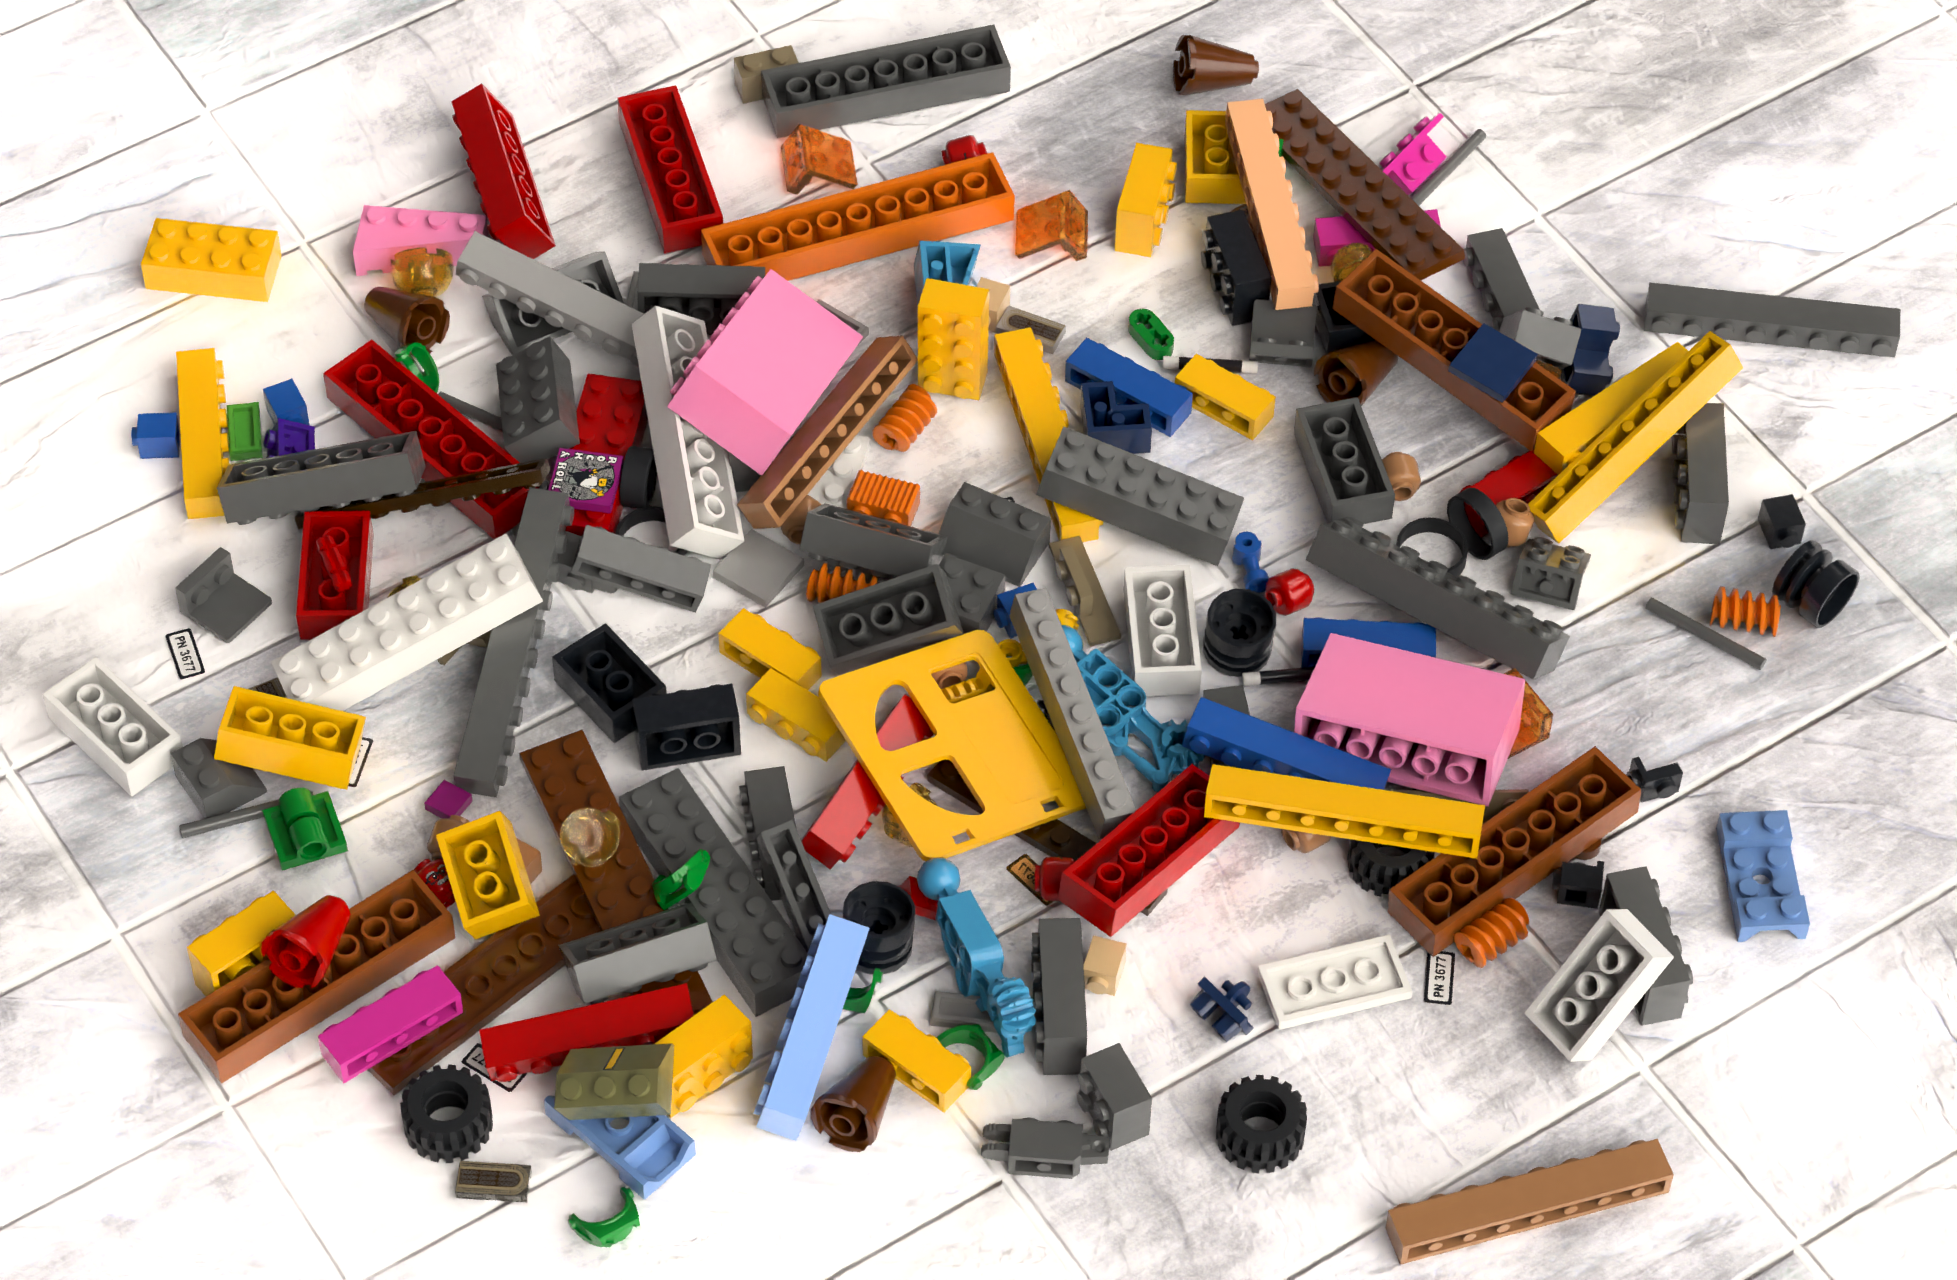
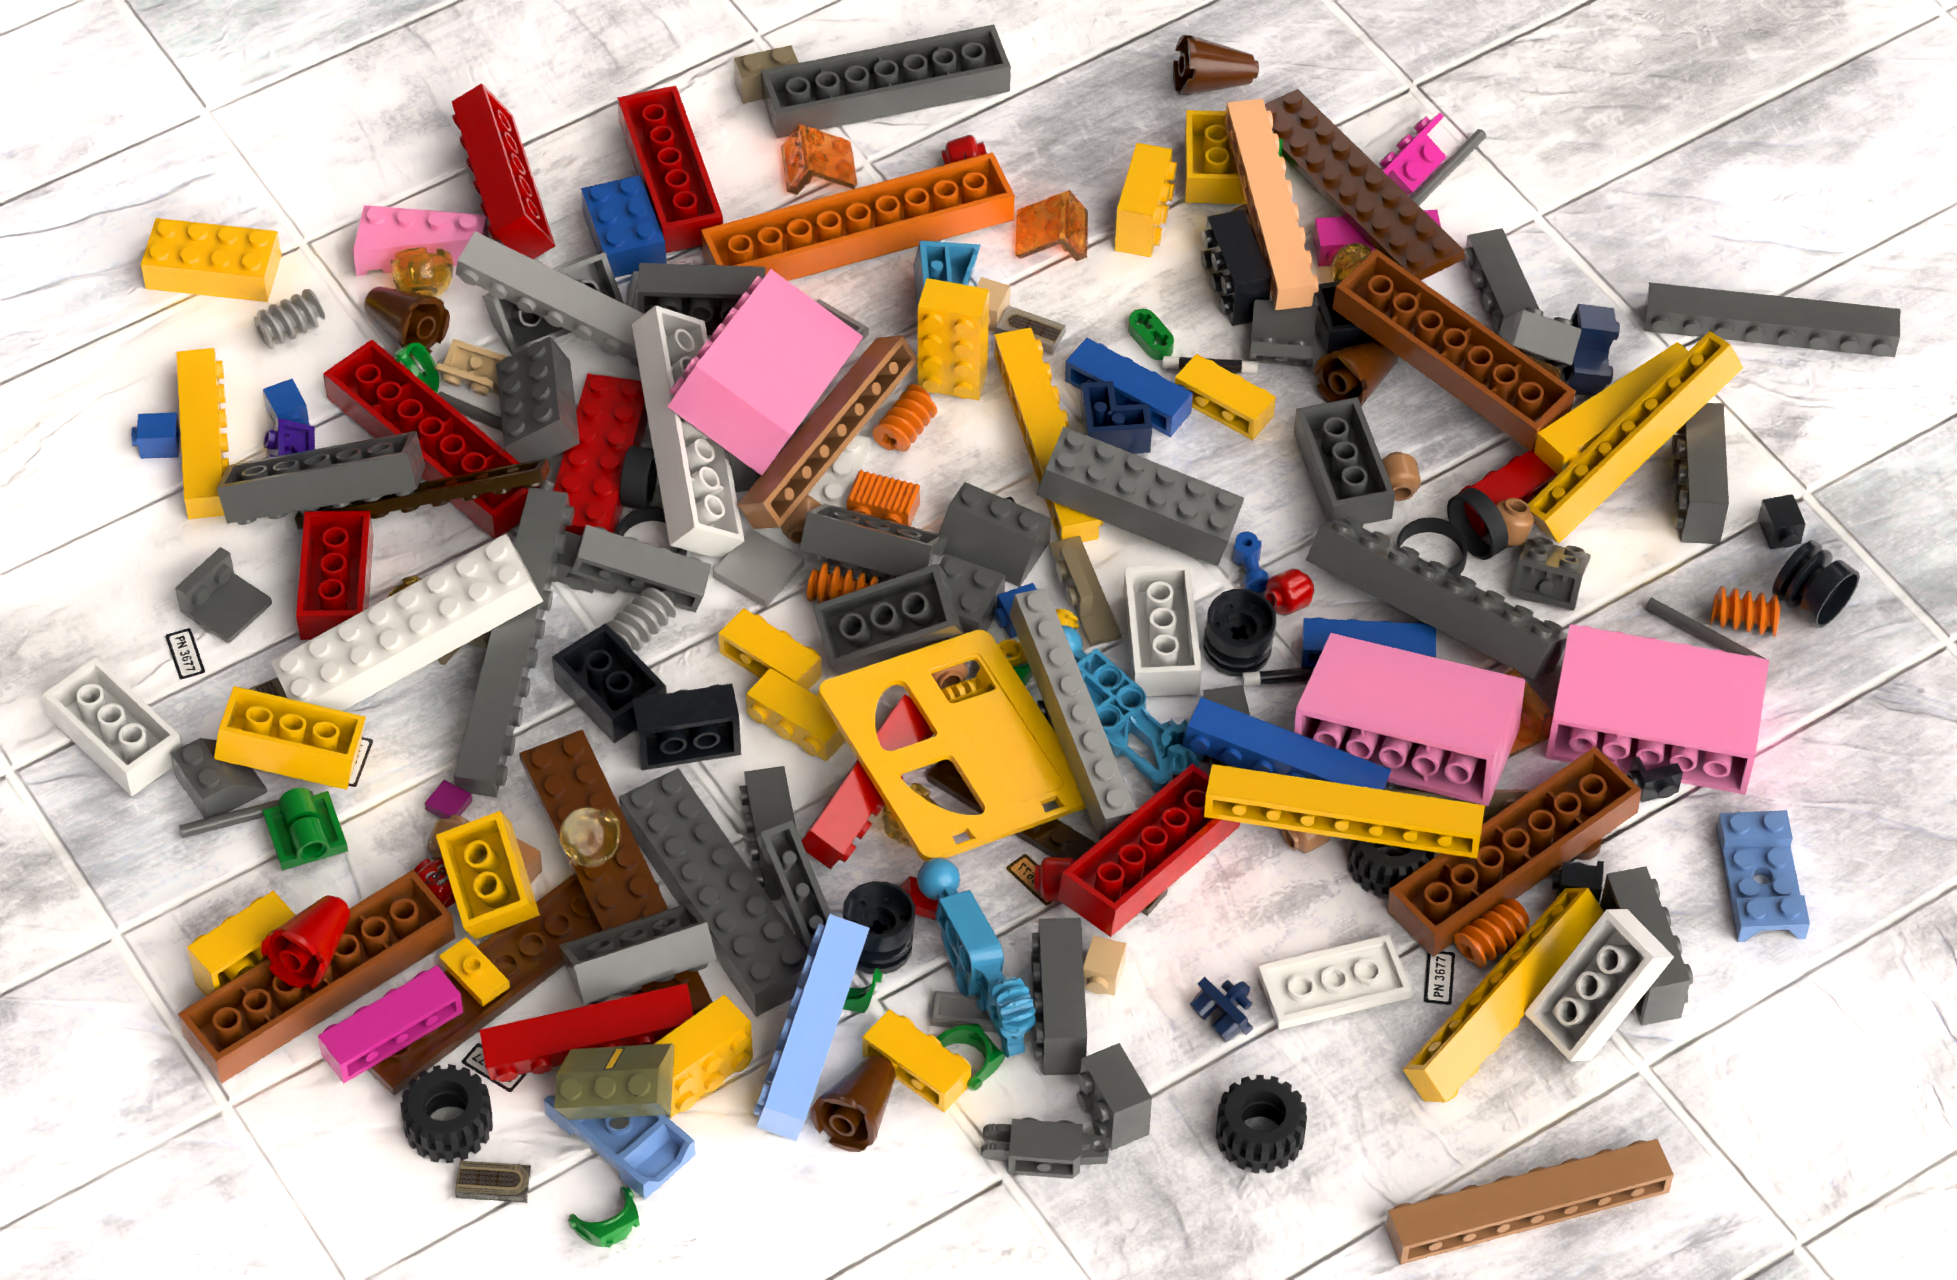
(244, 431): bright green tile -> none
(288, 316): none -> light grey piece
(334, 563): red axle -> none
(471, 366): none -> tan bracket
(474, 971): none -> yellow plate
(587, 478): tile -> none
(623, 224): none -> blue brick
(643, 618): none -> light grey piece
(689, 874): green helmet -> none
(1493, 362): dark blue tile -> none
(1502, 997): none -> yellow brick
(1660, 705): none -> bright pink brick

